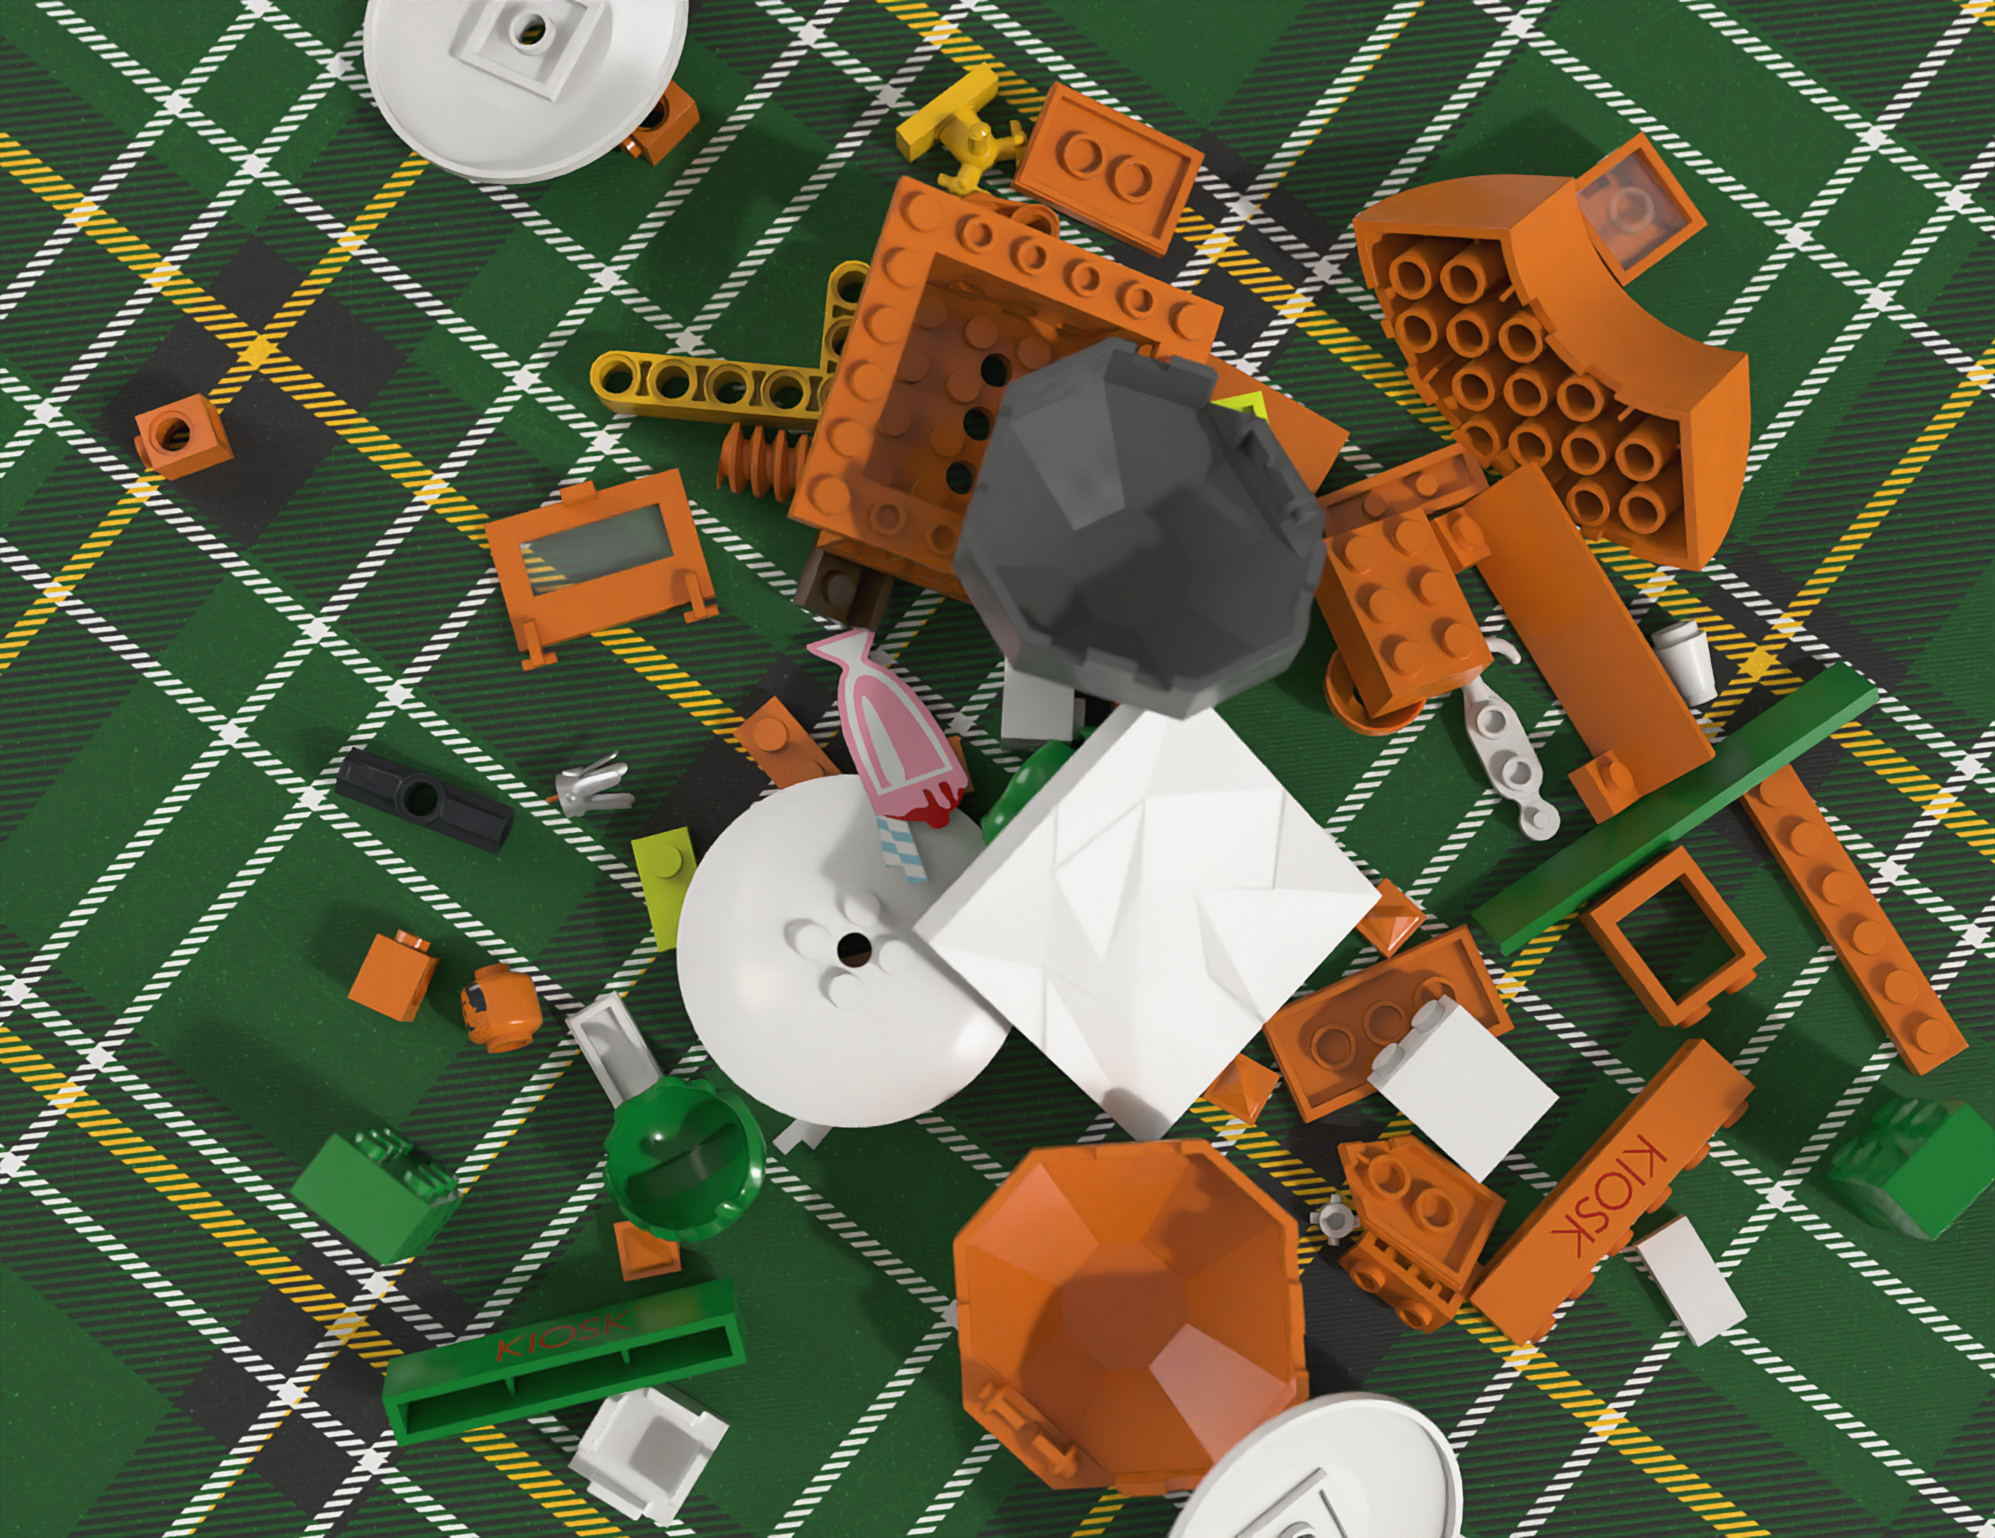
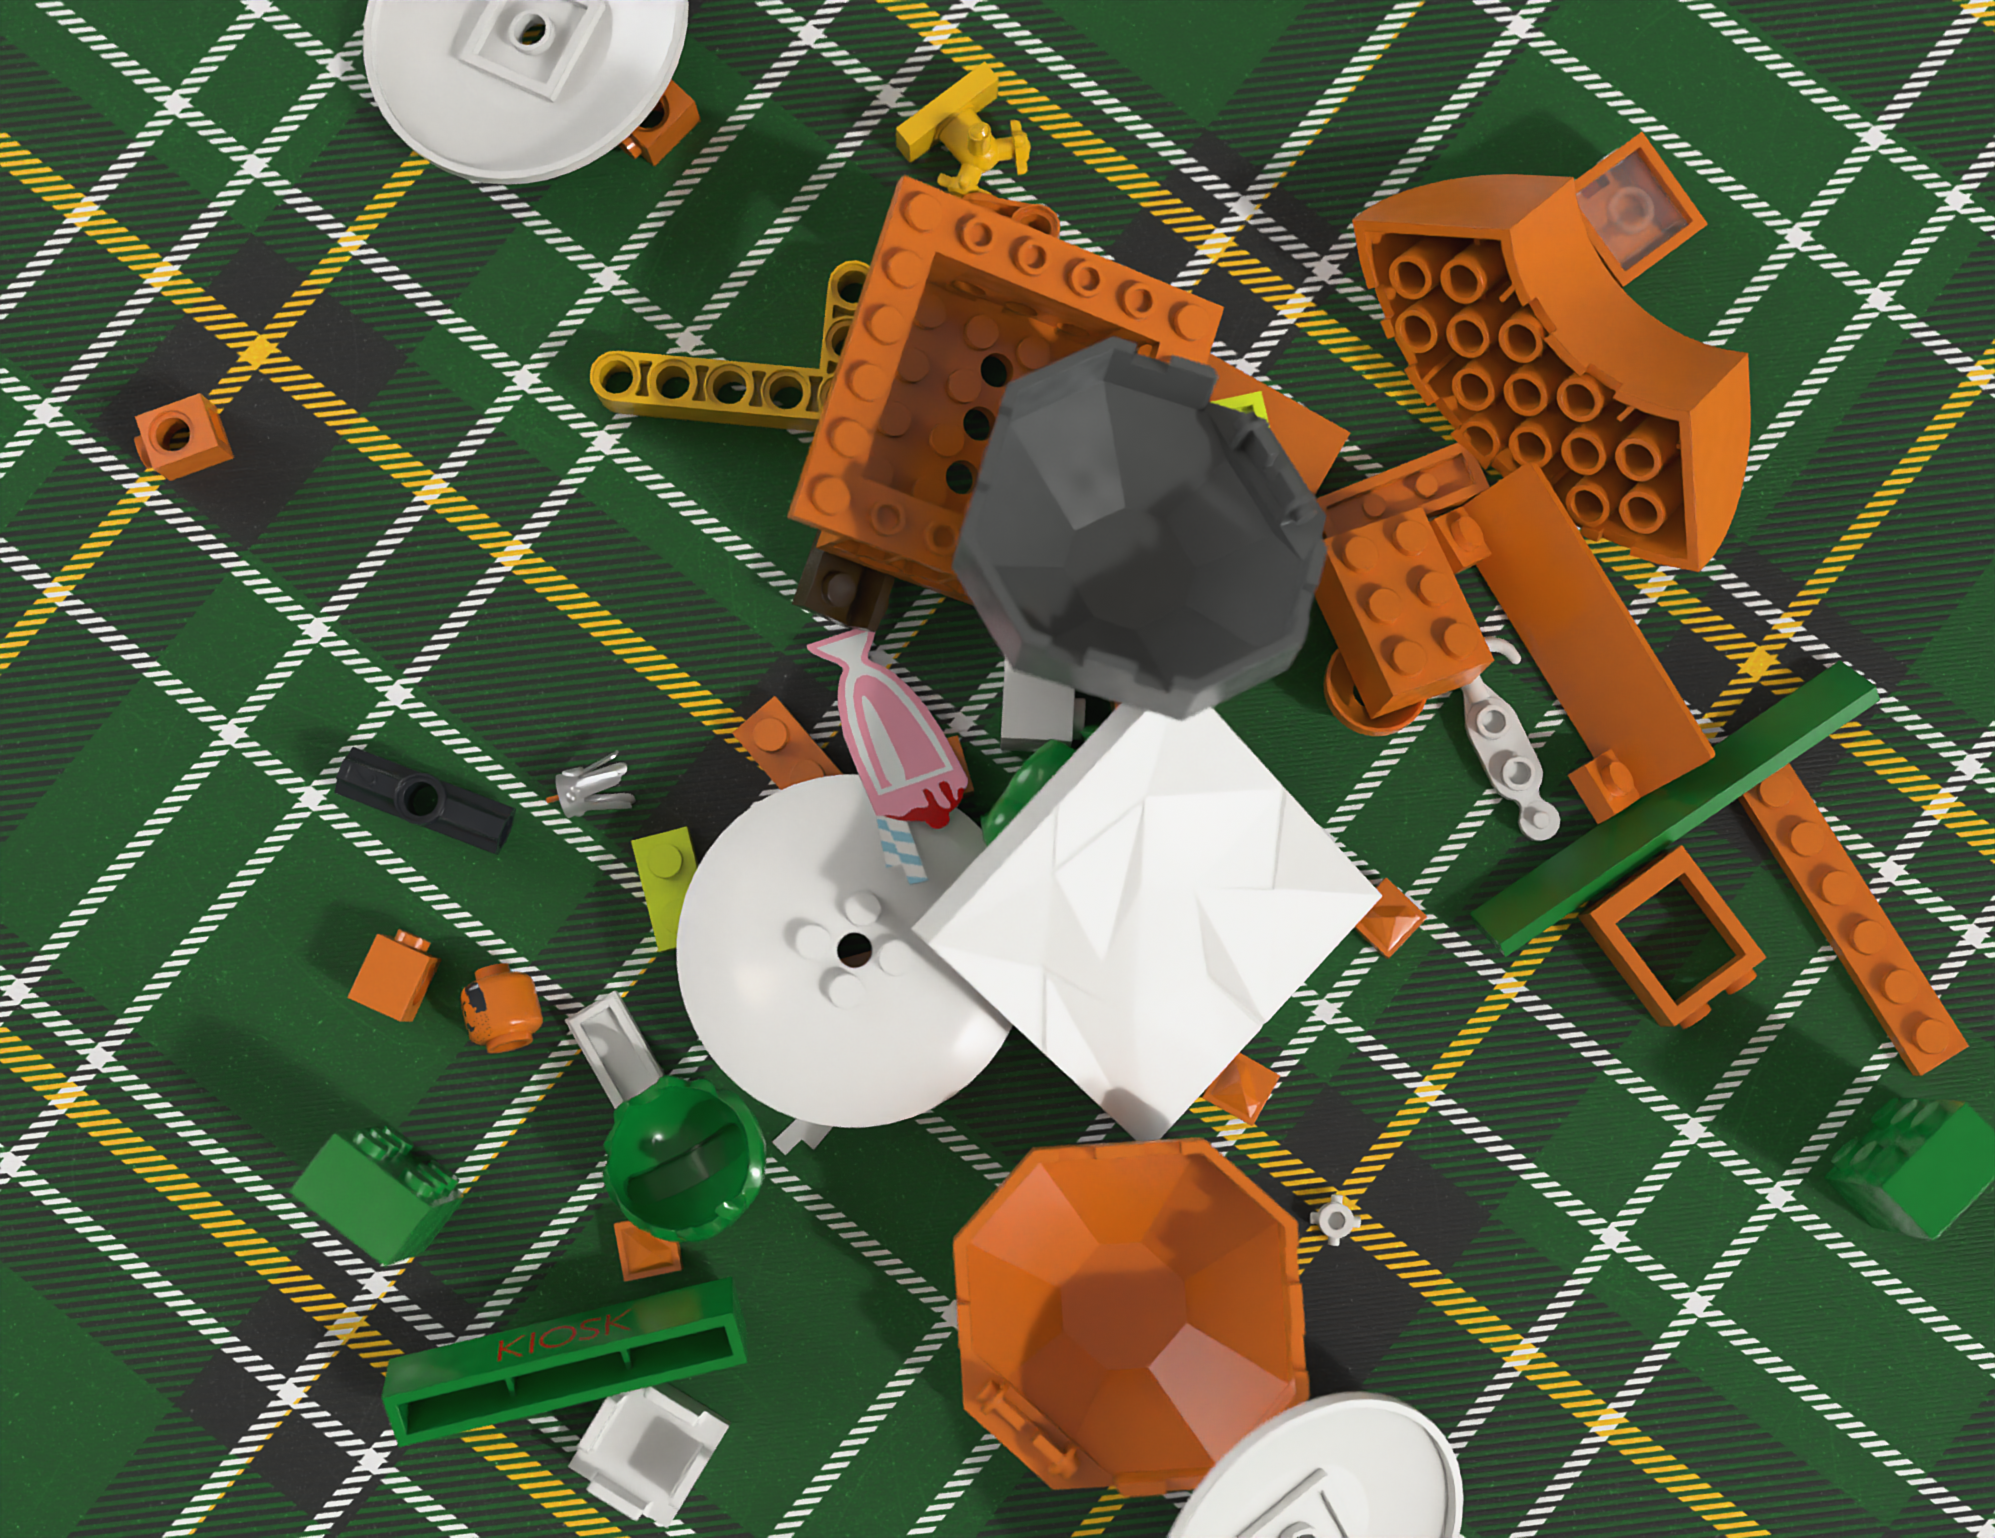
(599, 562): orange piece -> none
(761, 462): orange piece -> none
(1107, 170): orange tile -> none
(1336, 1032): orange tile -> none
(1414, 1293): orange bracket -> none
(1421, 1204): orange tile -> none
(1461, 1086): white brick -> none
(1608, 1191): orange brick -> none
(1686, 660): white cone -> none
(1689, 1280): white tile -> none

